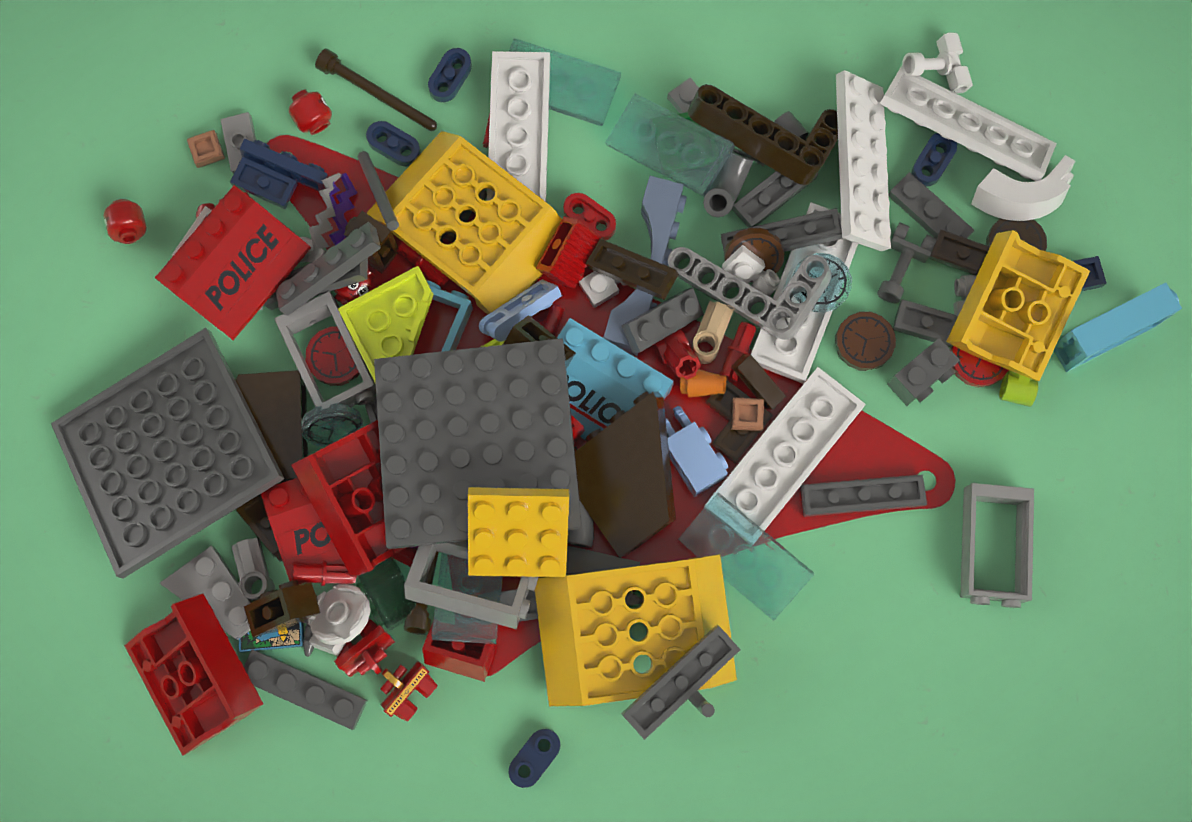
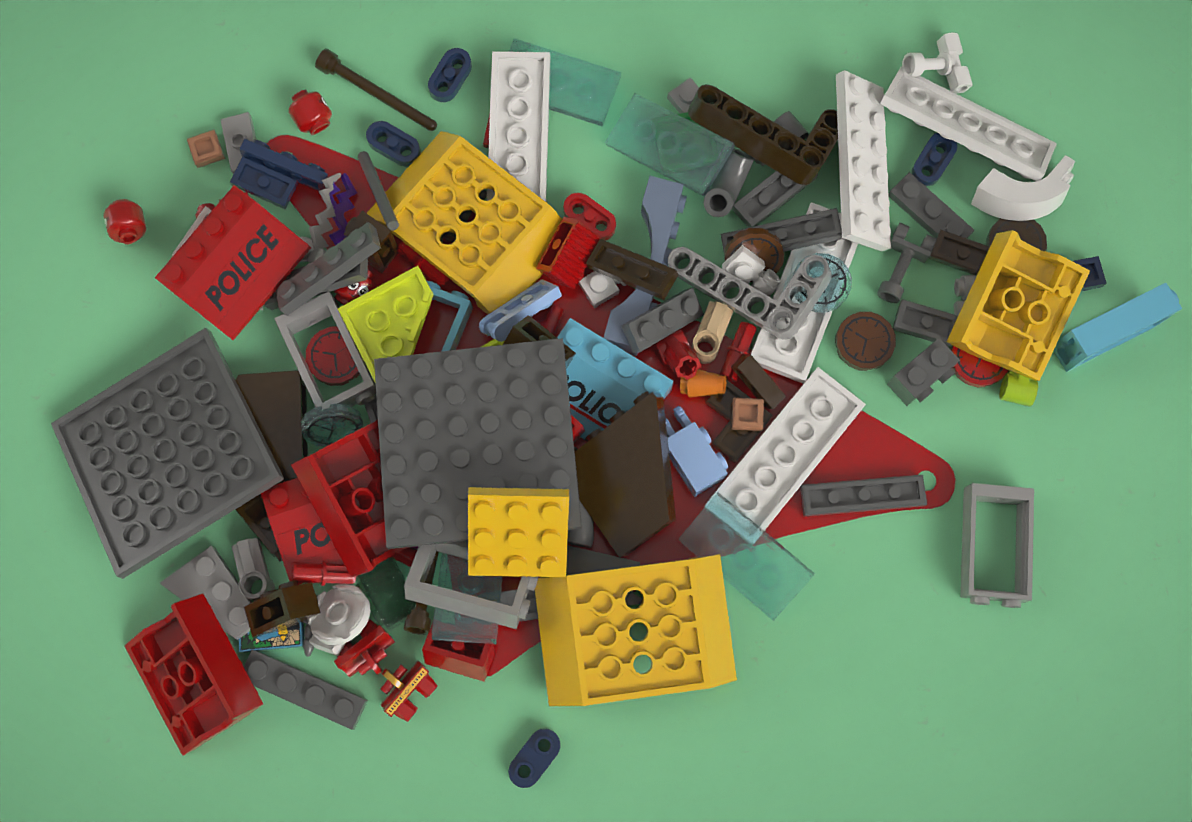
(682, 683): dark grey plate -> none

